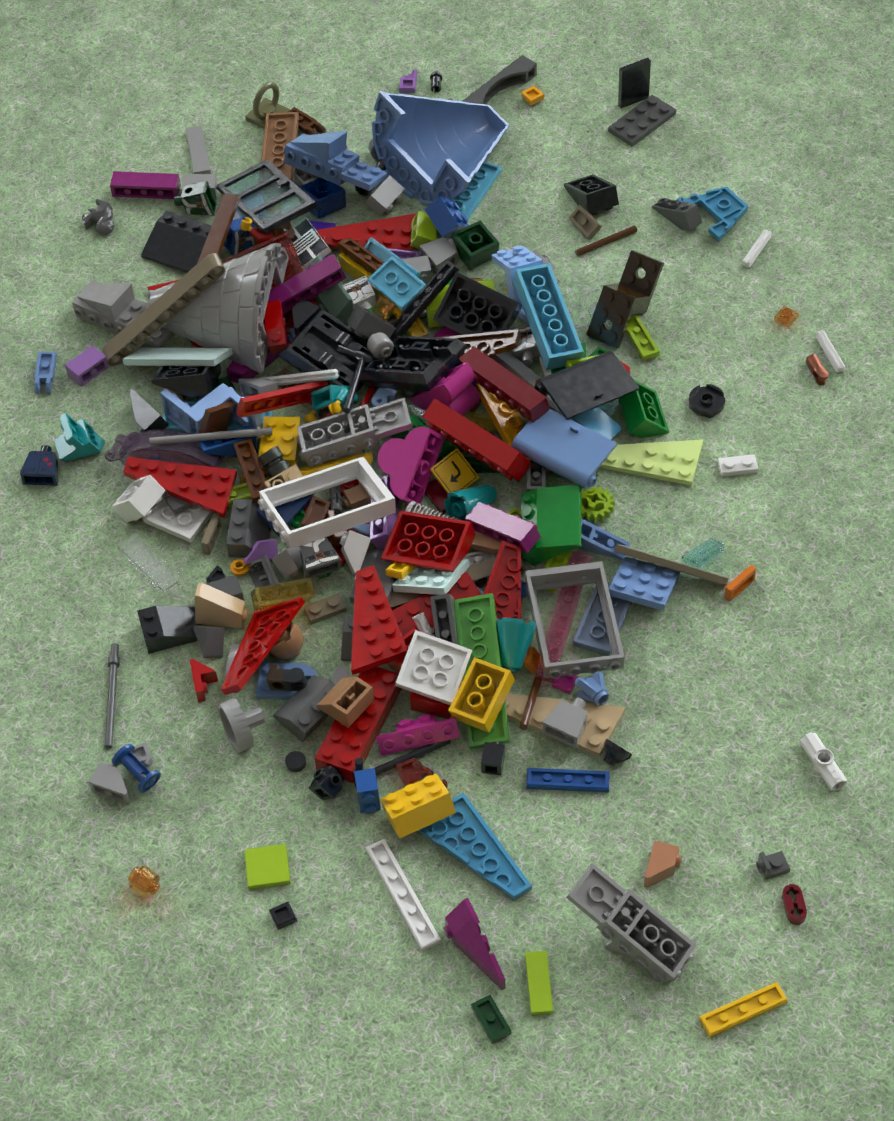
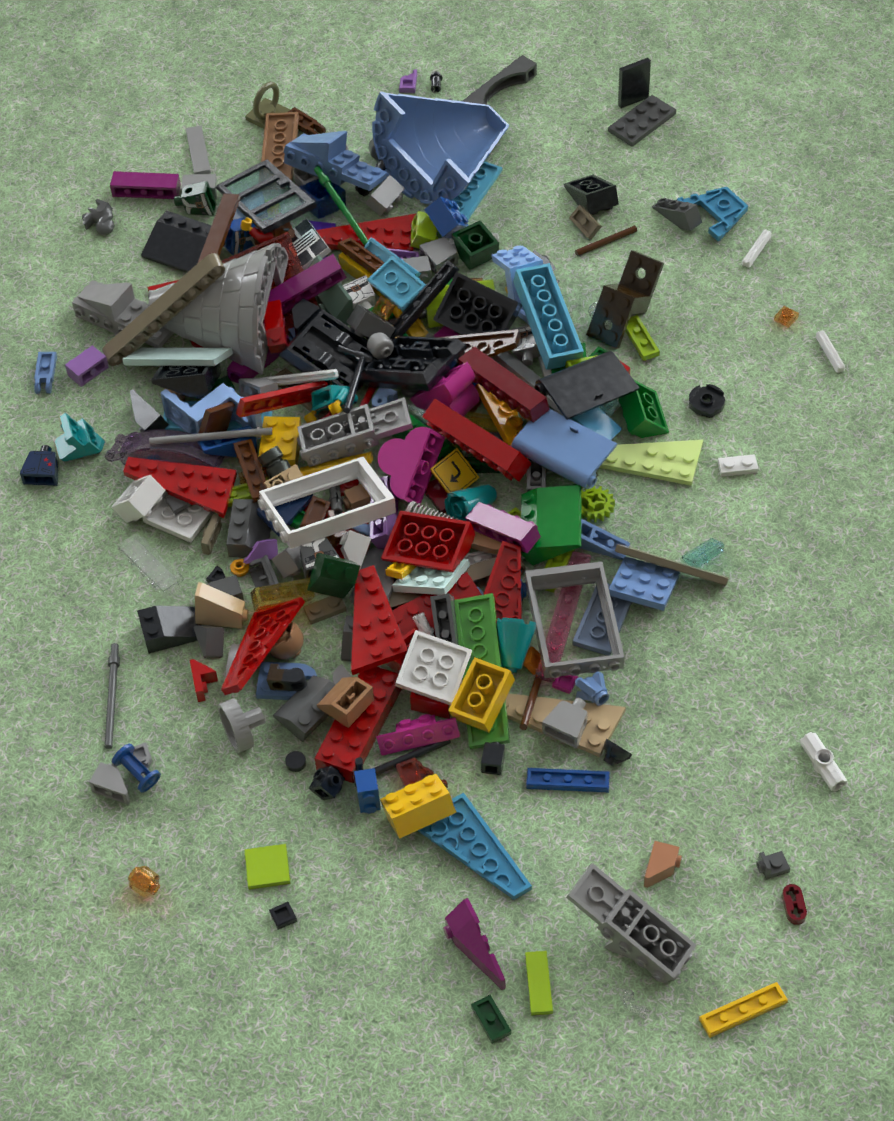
(326, 182): none -> green bar
(333, 576): none -> dark green slope
(403, 895): white tile -> none
(532, 95): light orange plate -> none
(740, 583): orange tile -> none
(817, 369): copper bar -> none

